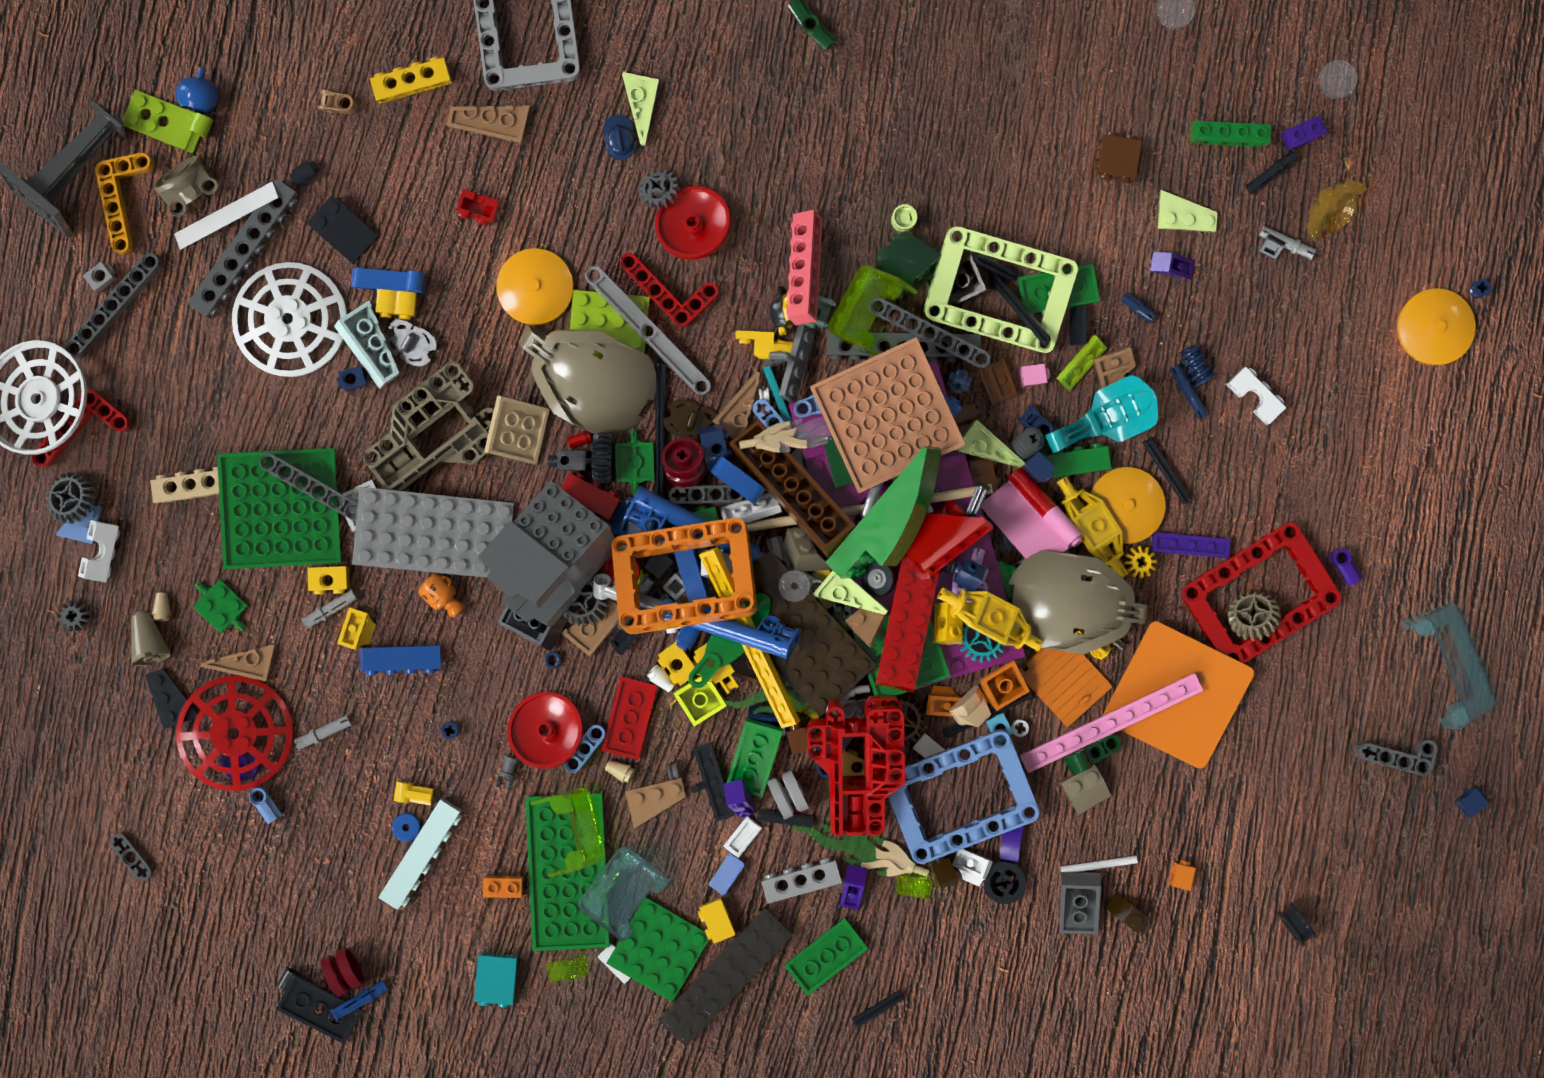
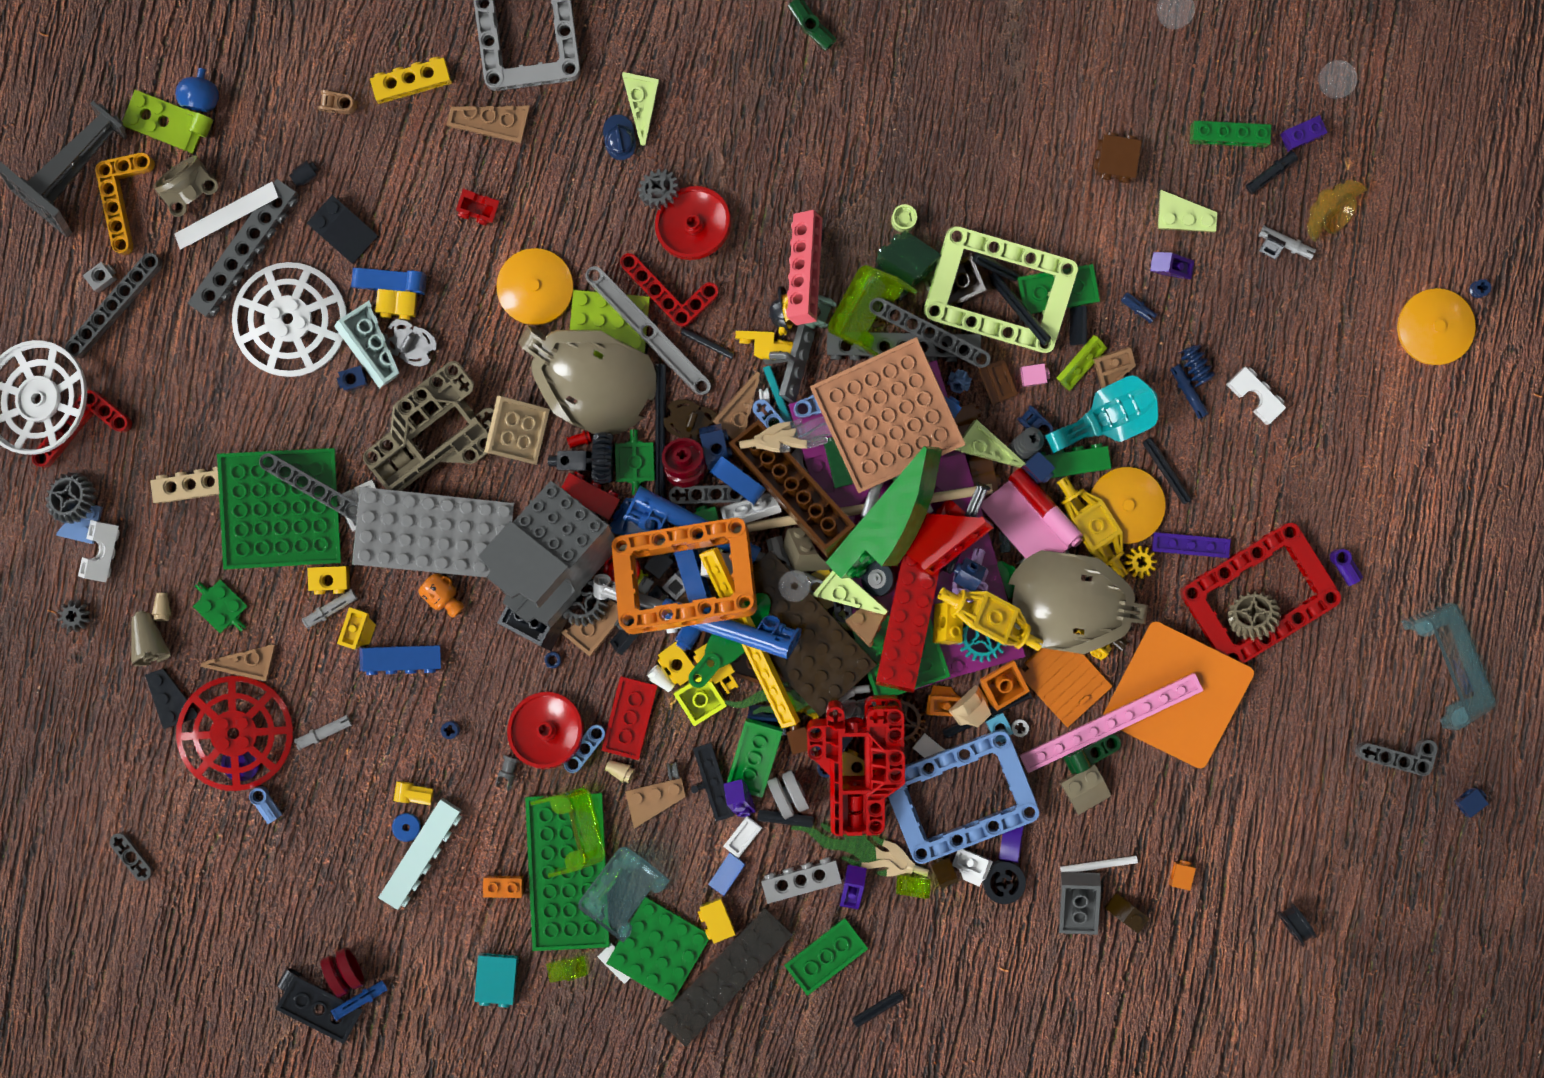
(707, 343): none -> black bar

